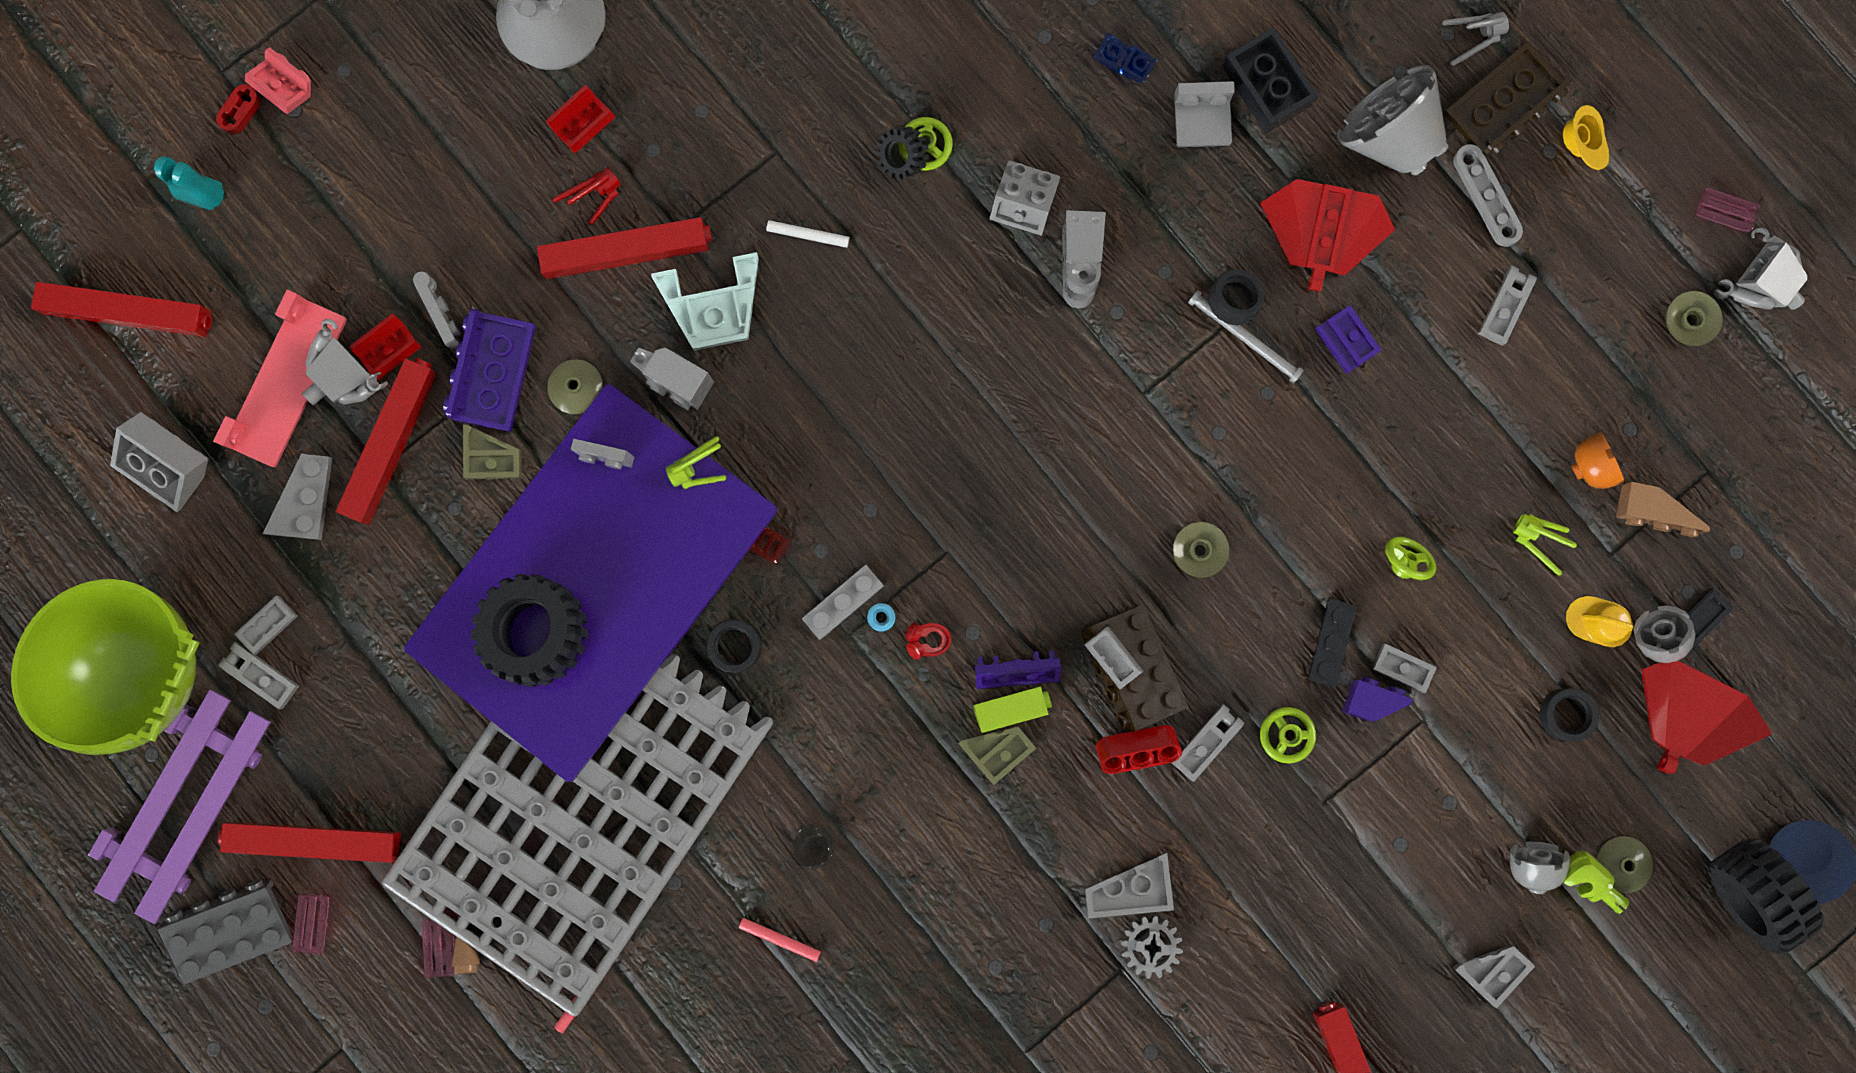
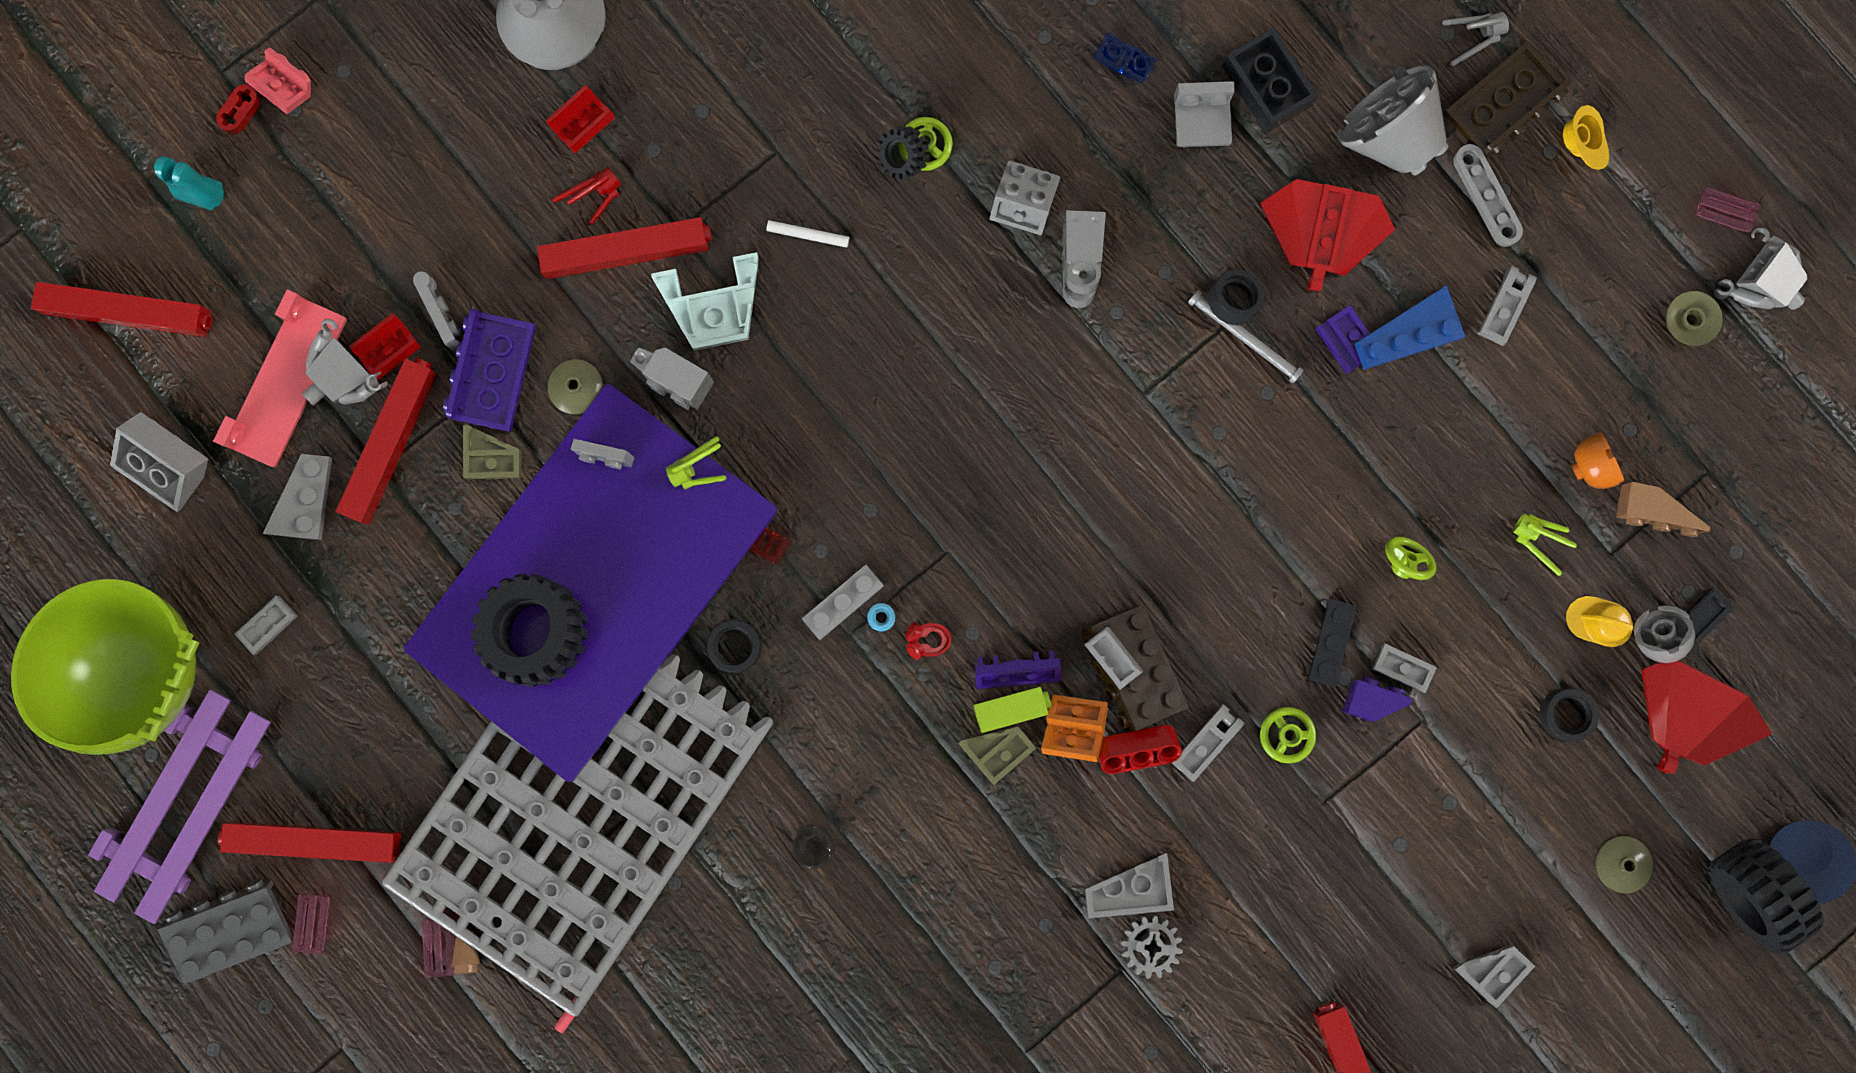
(259, 676): light grey plate -> none
(779, 939): coral bar -> none
(1075, 728): none -> orange slope
(1215, 549): olive dish -> none
(1414, 331): none -> blue wing
(1539, 866): light grey cylinder -> none
(1585, 869): lime piece -> none

